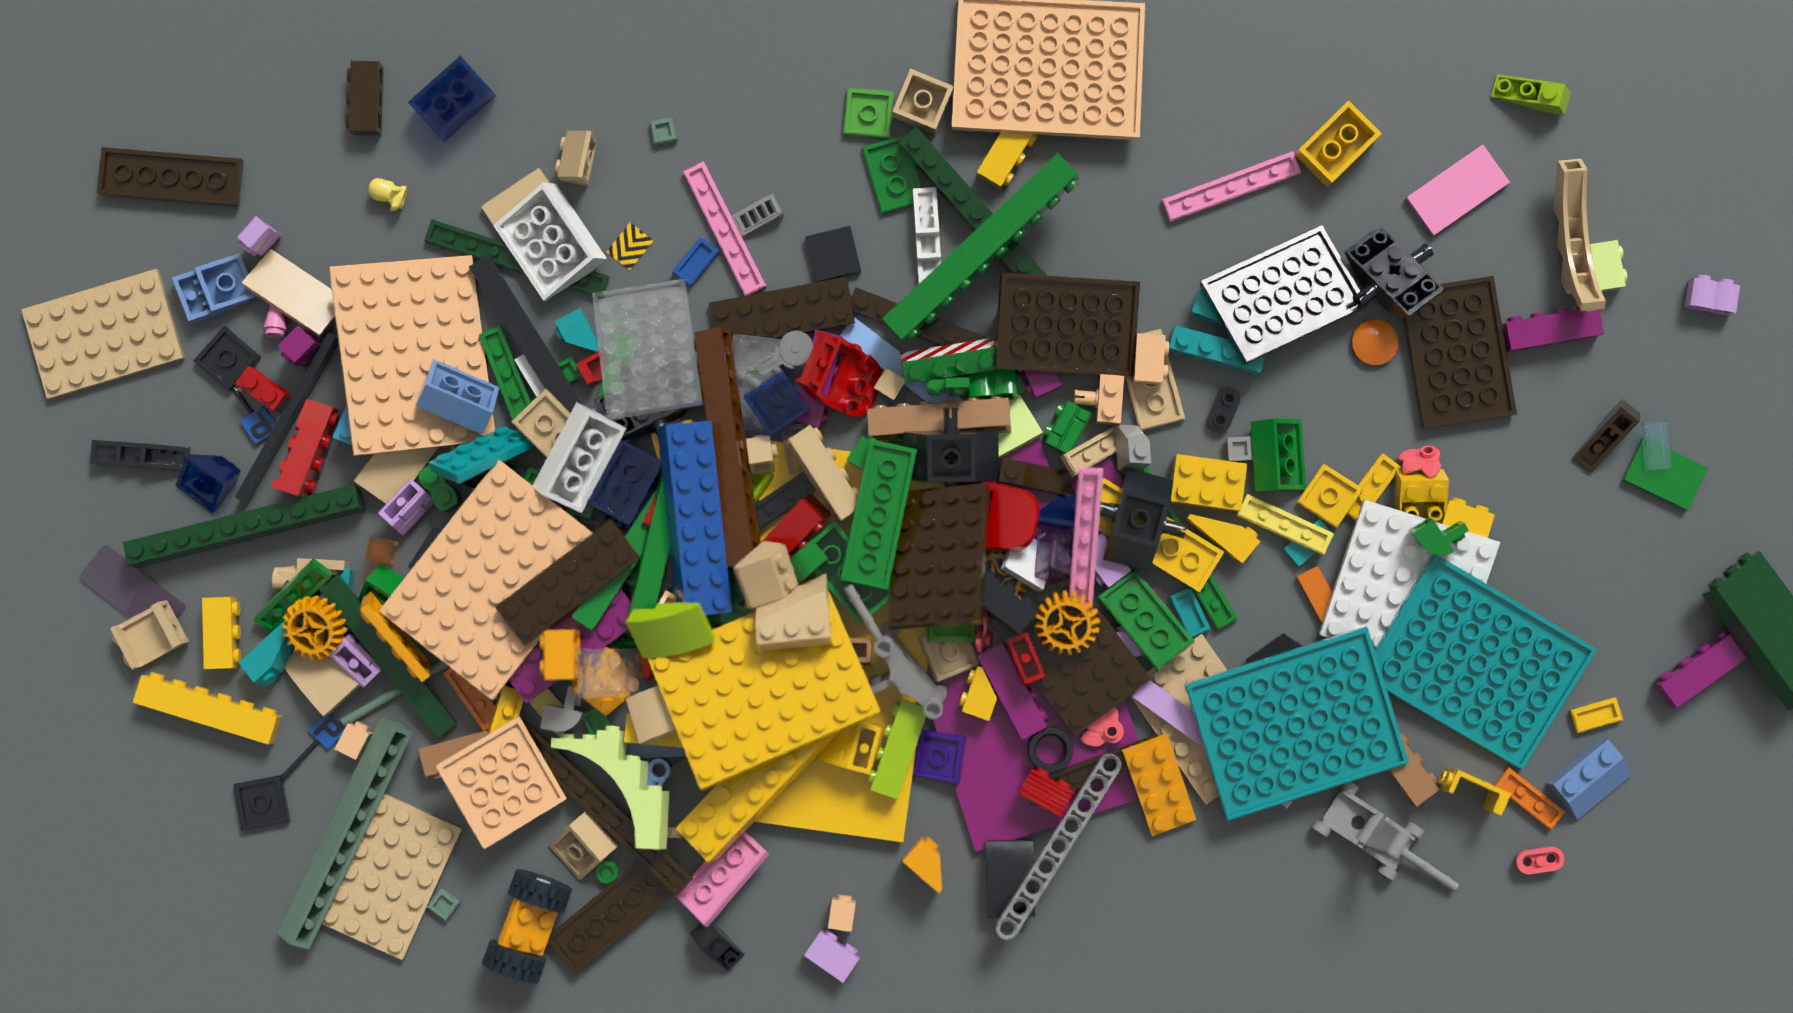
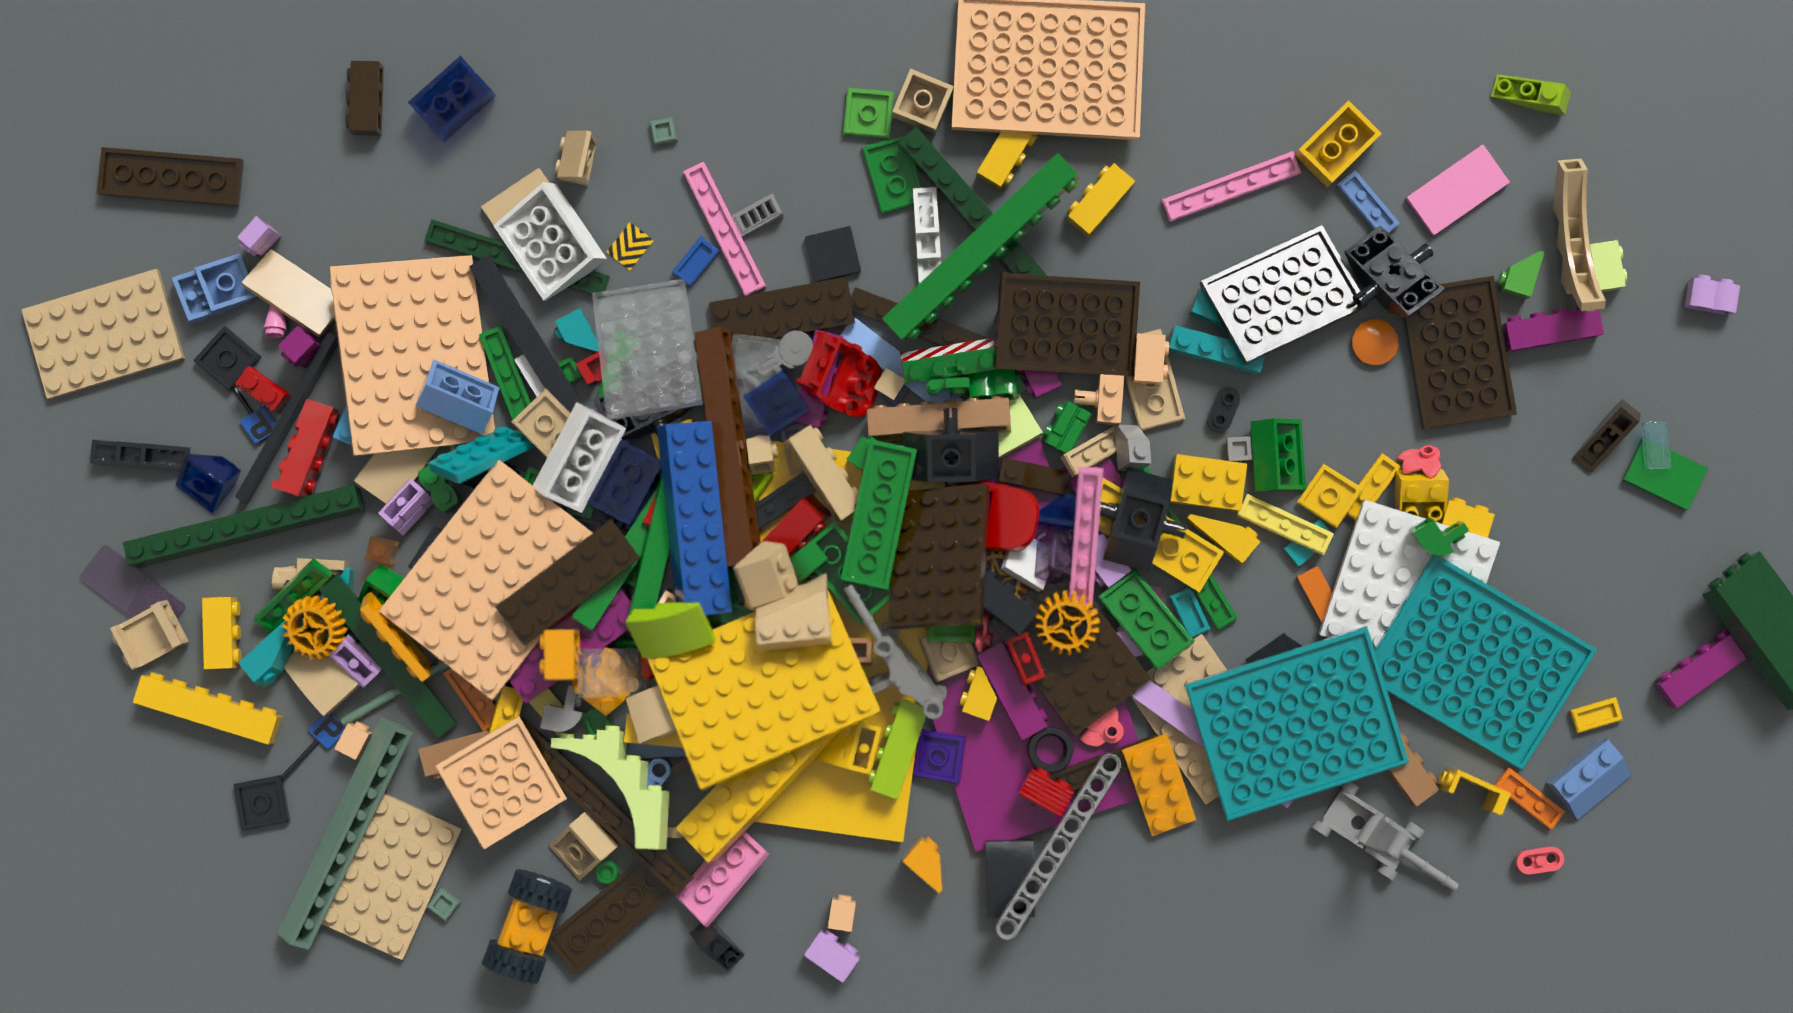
(386, 191): light yellow animal -> none
(1099, 199): none -> yellow brick
(1367, 202): none -> medium blue tile
(1521, 277): none -> bright green slope

